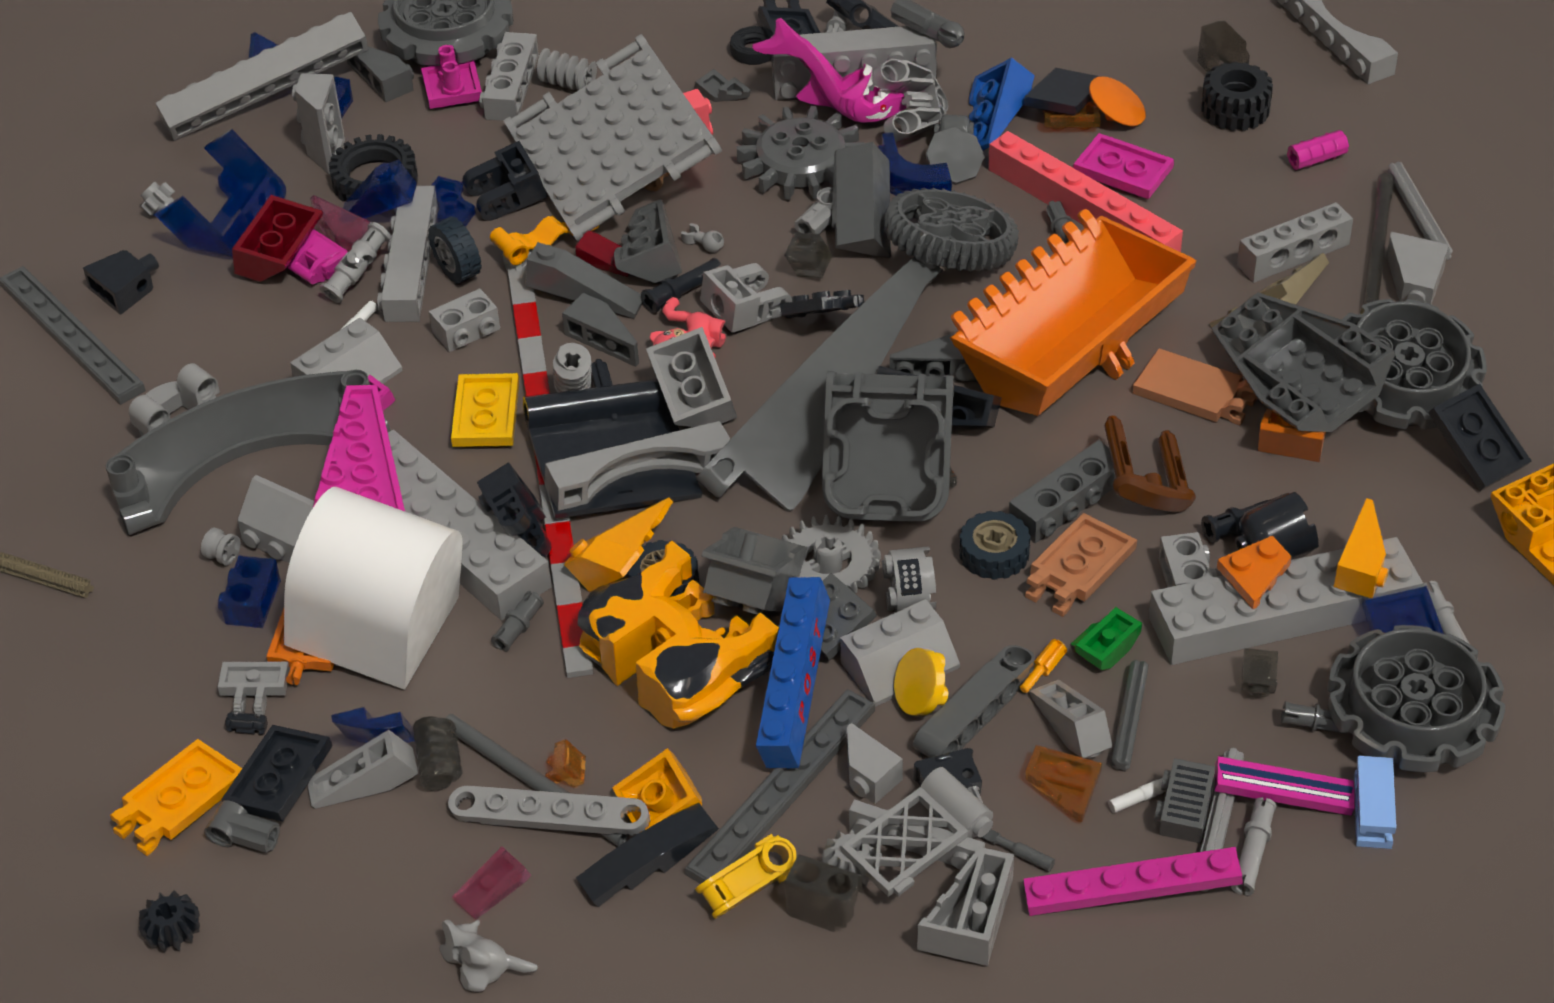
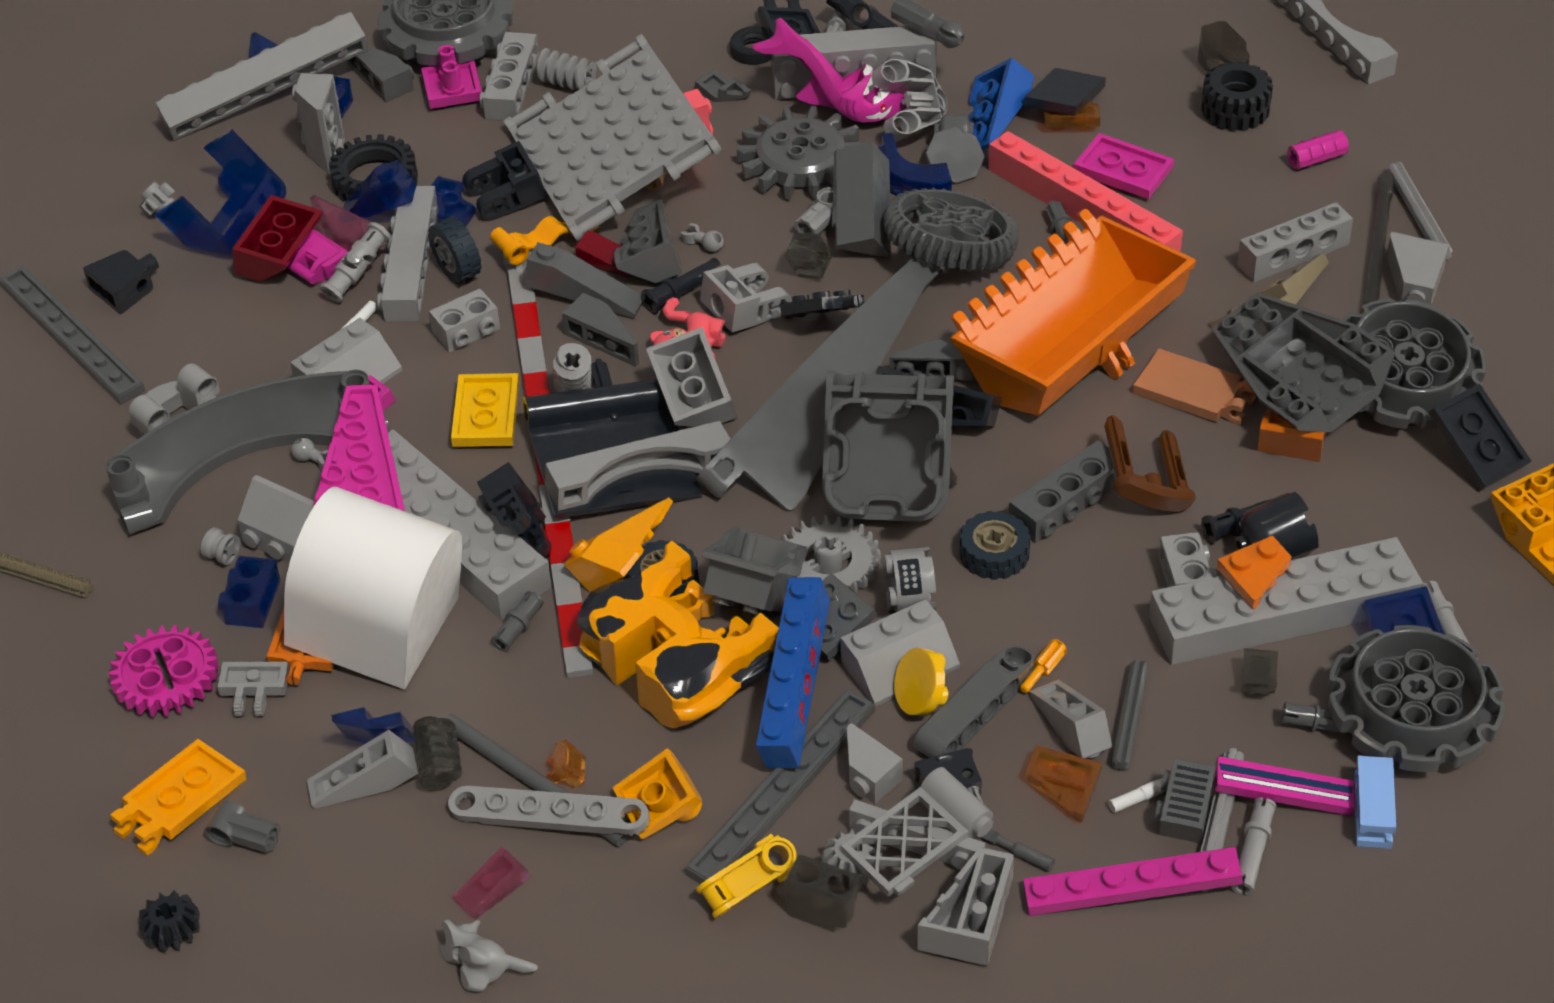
(139, 679): none -> dark pink gear
(246, 723): black piece -> none
(278, 772): black plate -> none
(305, 450): none -> light grey arm
(646, 852): black slope -> none
(1078, 562): nougat tile -> none
(1109, 639): green slope -> none
(1117, 101): orange shield -> none
(1364, 556): light orange slope -> none

